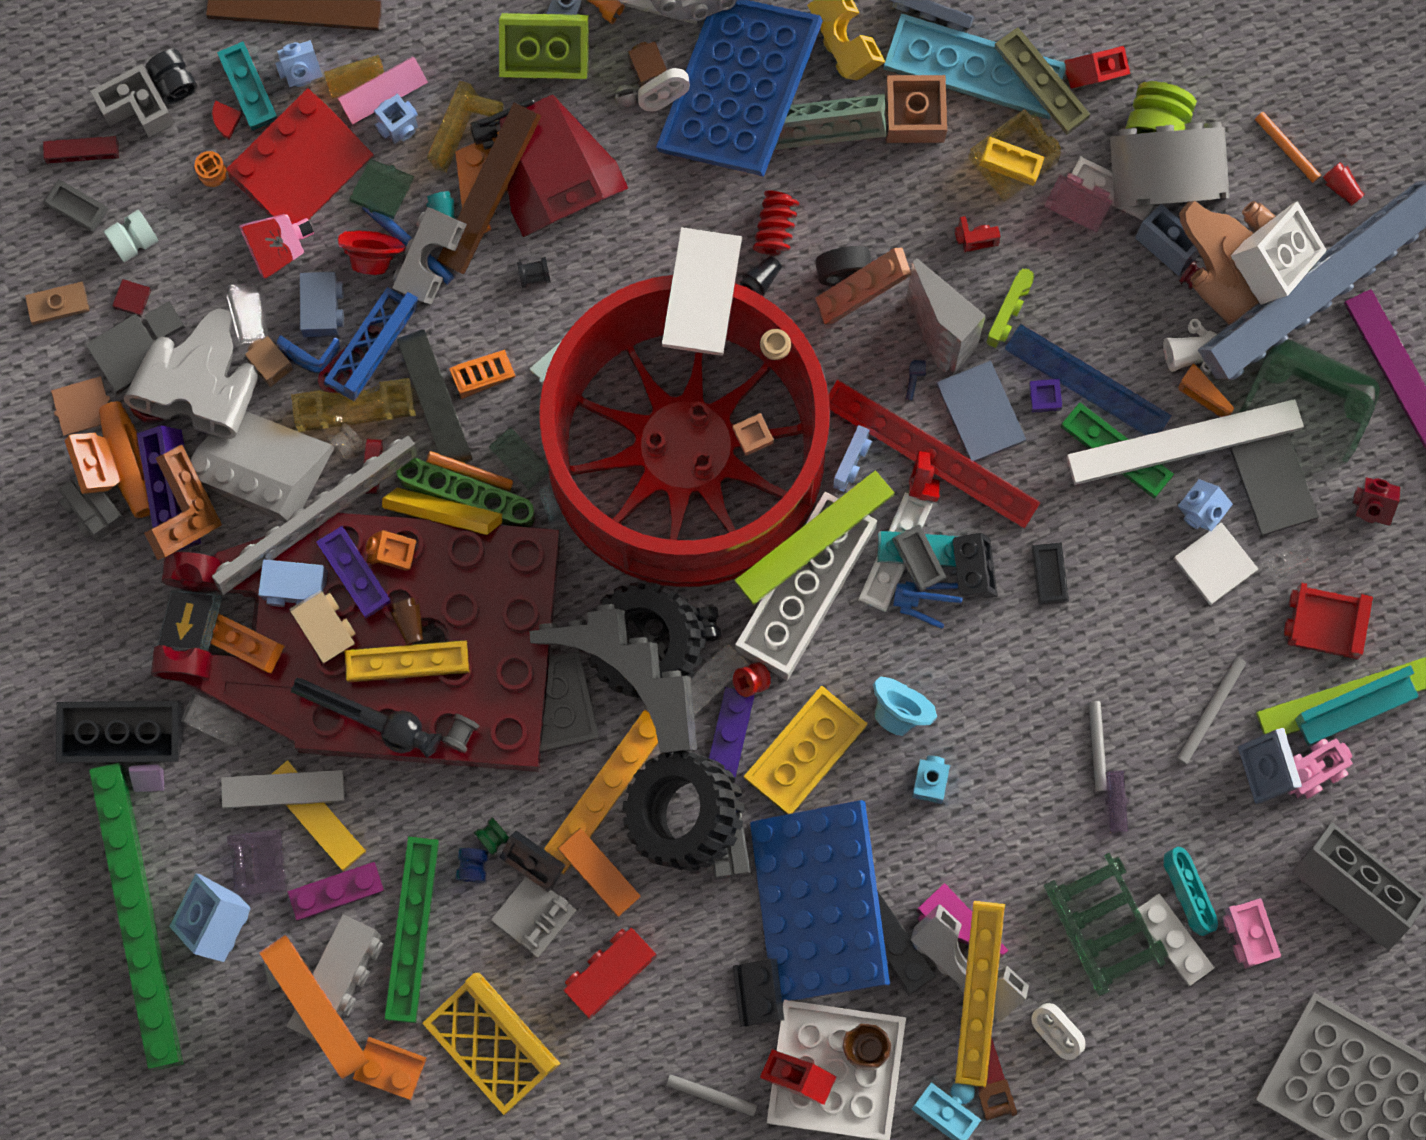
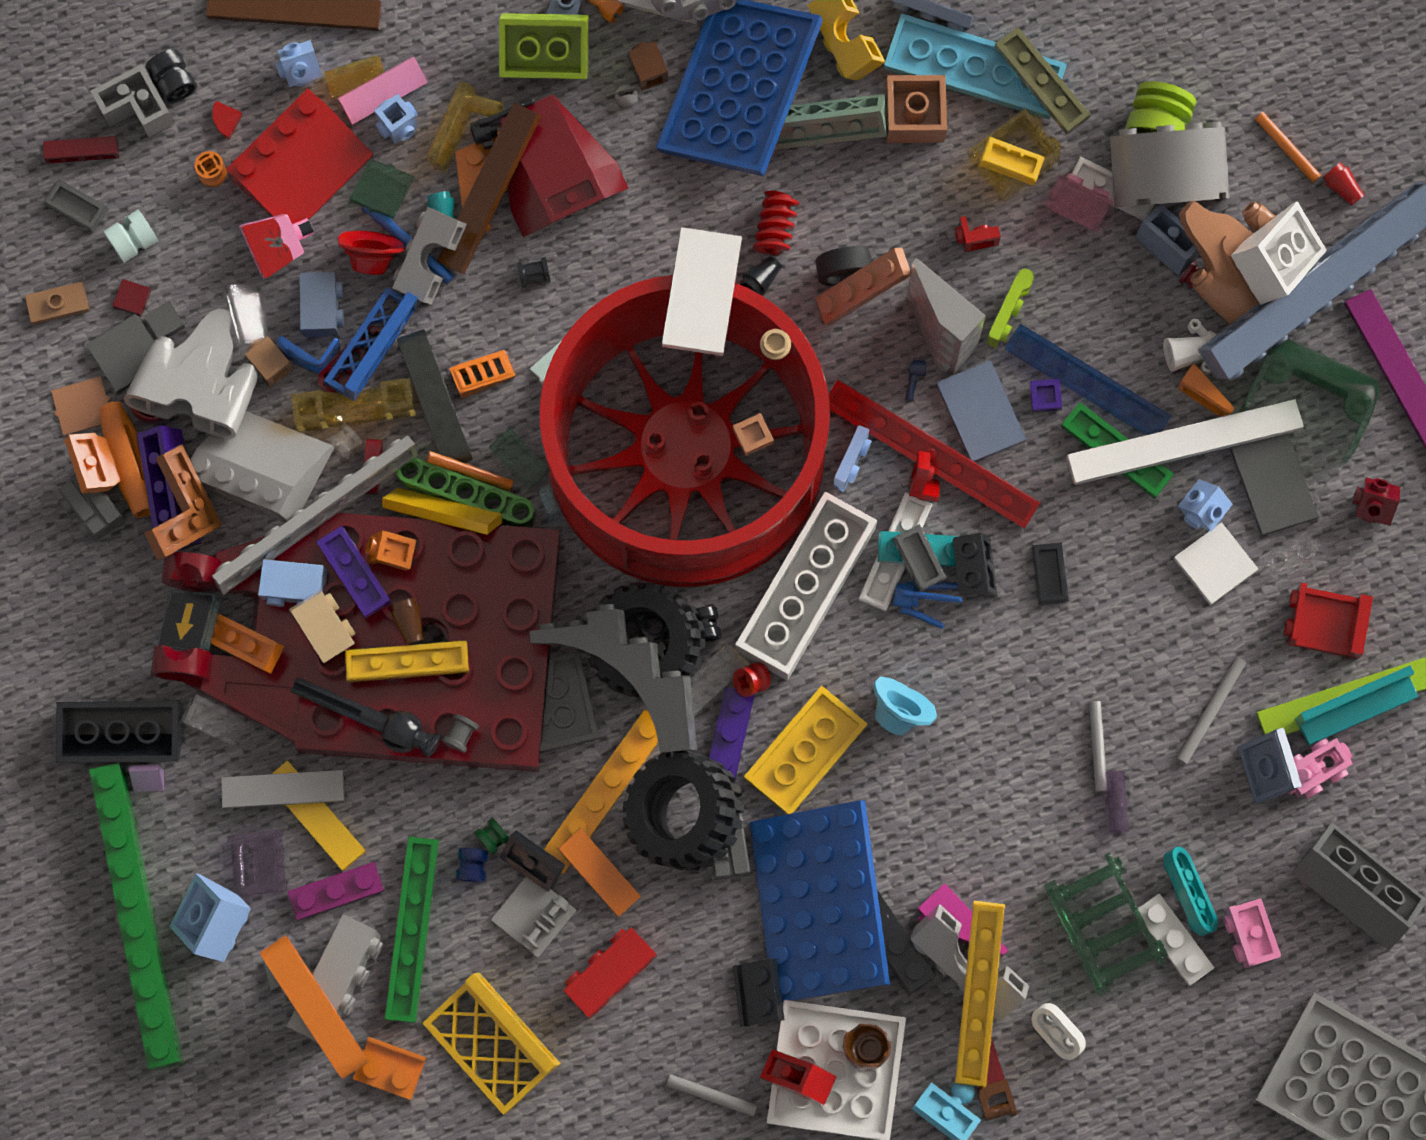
(247, 86): teal plate -> none
(663, 89): white plate -> none
(814, 537): lime tile -> none
(929, 790): medium azure brick -> none
(1097, 67): red slope -> none

